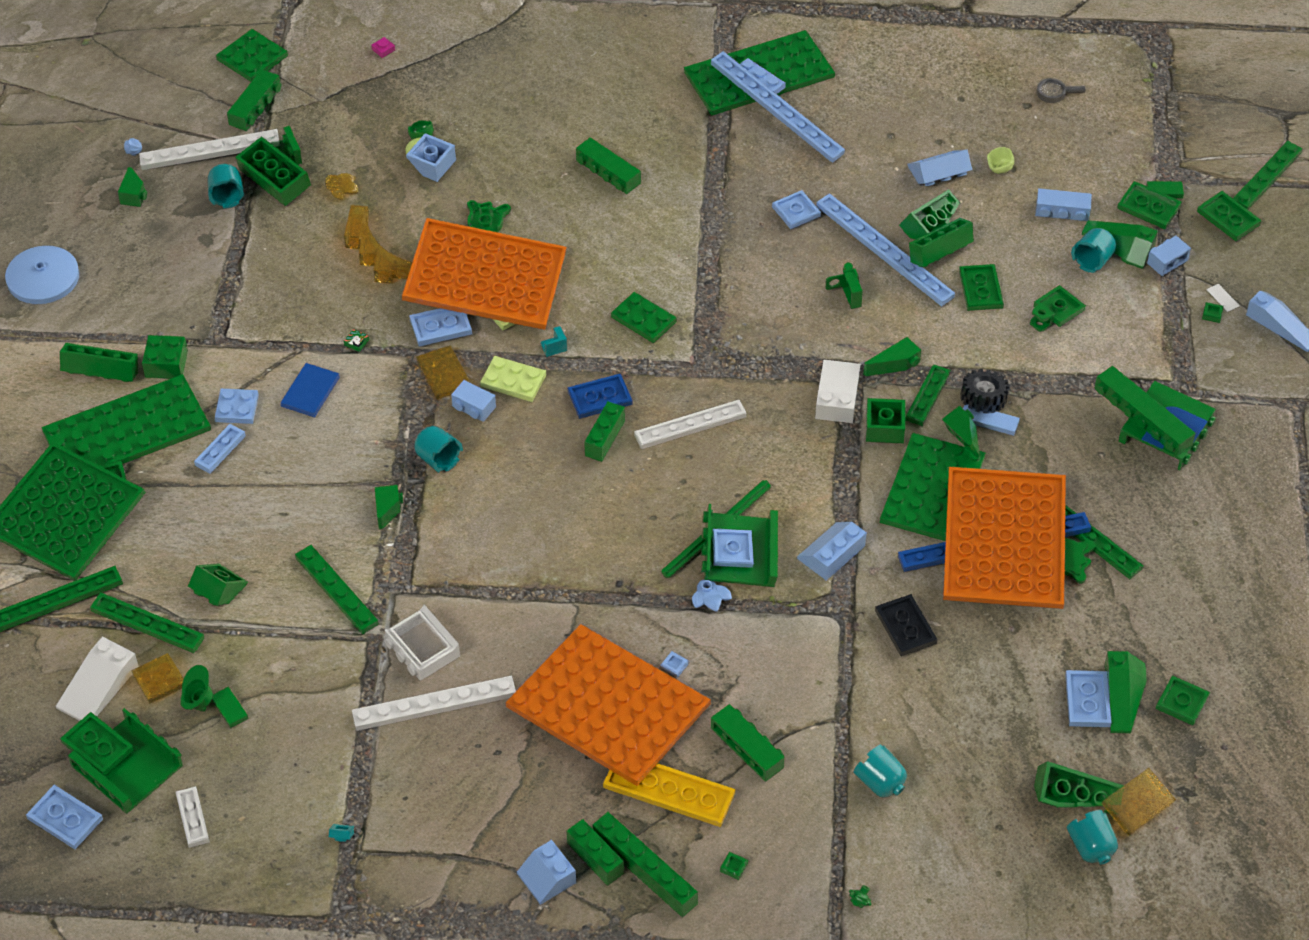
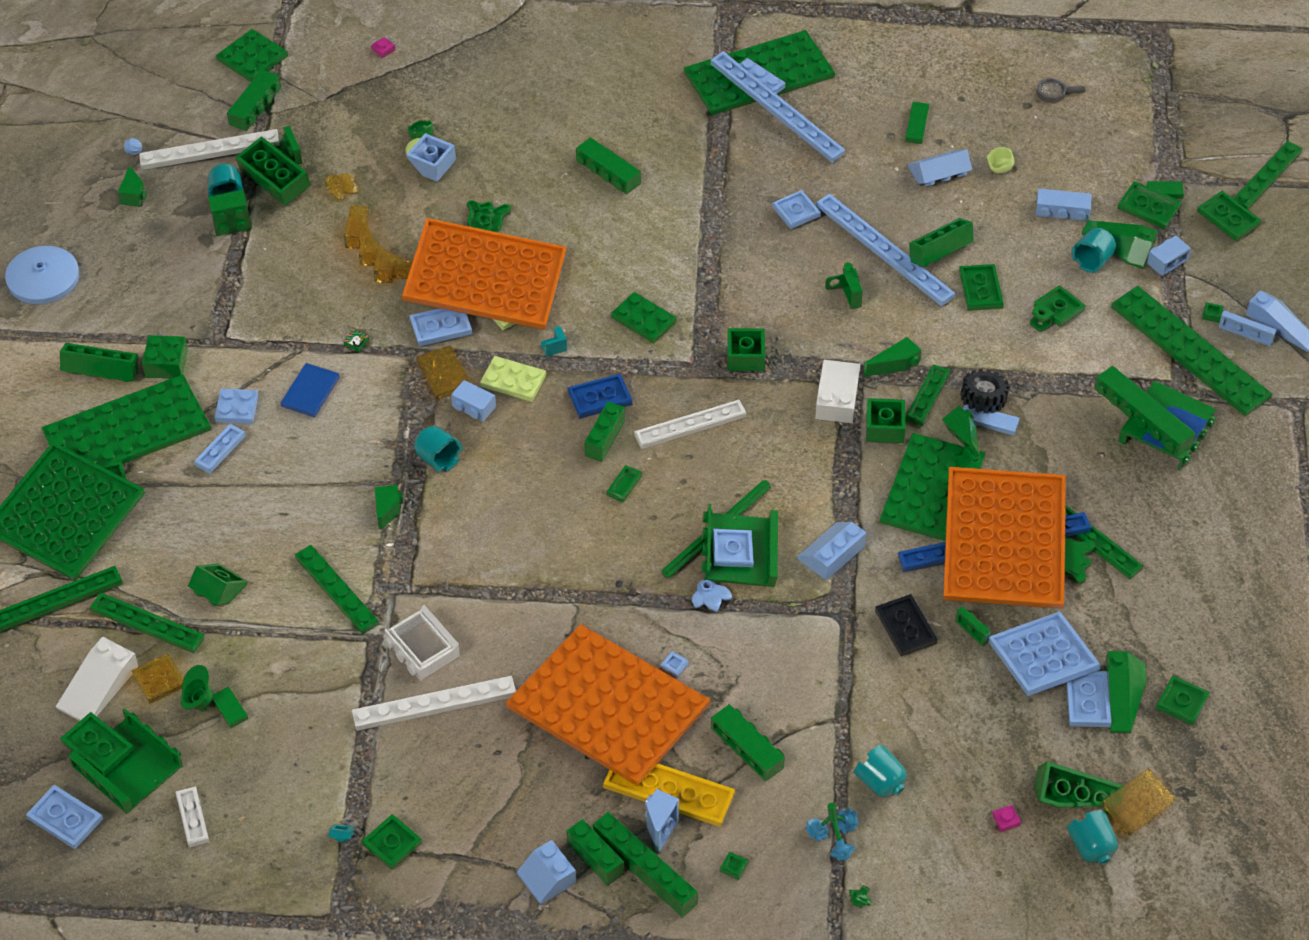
(229, 213): none -> green brick
(391, 841): none -> green plate
(624, 483): none -> green tile
(661, 816): none -> light blue slope
(746, 349): none -> green brick
(844, 821): none -> dark azure plant
(917, 122): none -> green tile
(930, 215): green wedge -> none
(972, 626): none -> green plate
(1006, 818): none -> dark pink plate
(1044, 653): none -> light blue plate
(1191, 351): none -> green plate
(1223, 297): white sticker -> none
(1247, 328): none -> light blue plate

